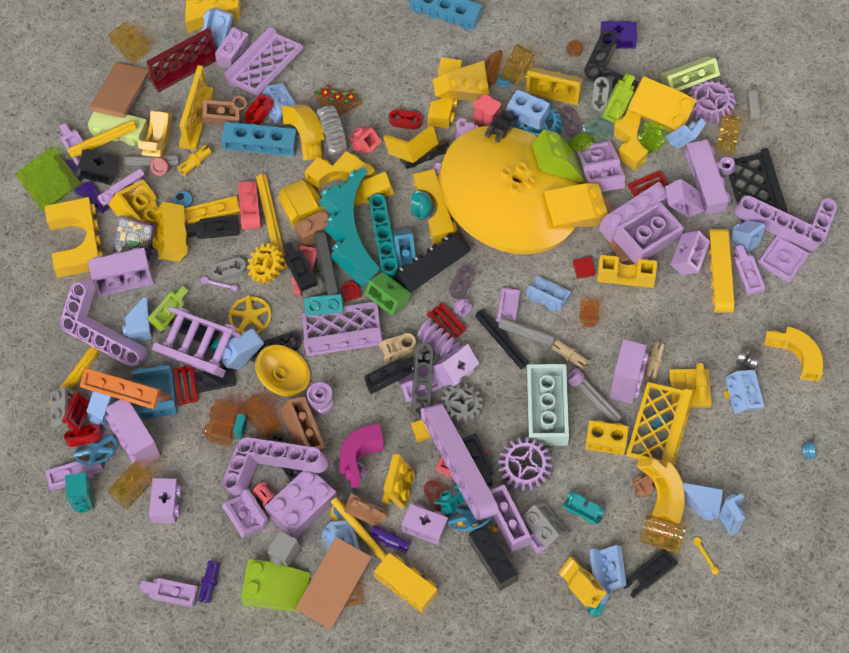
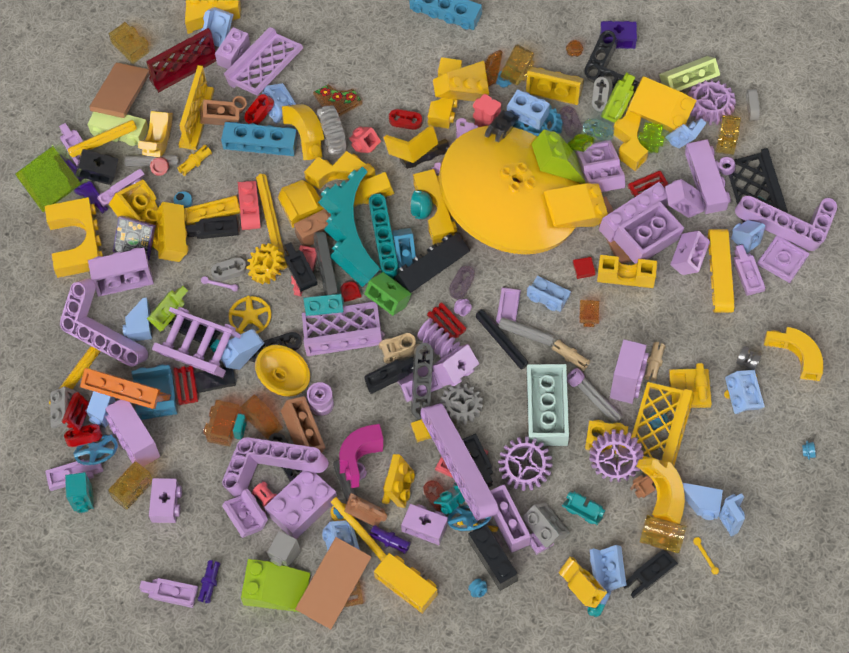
(478, 588): none -> dark azure plate
(631, 452): none -> lavender gear

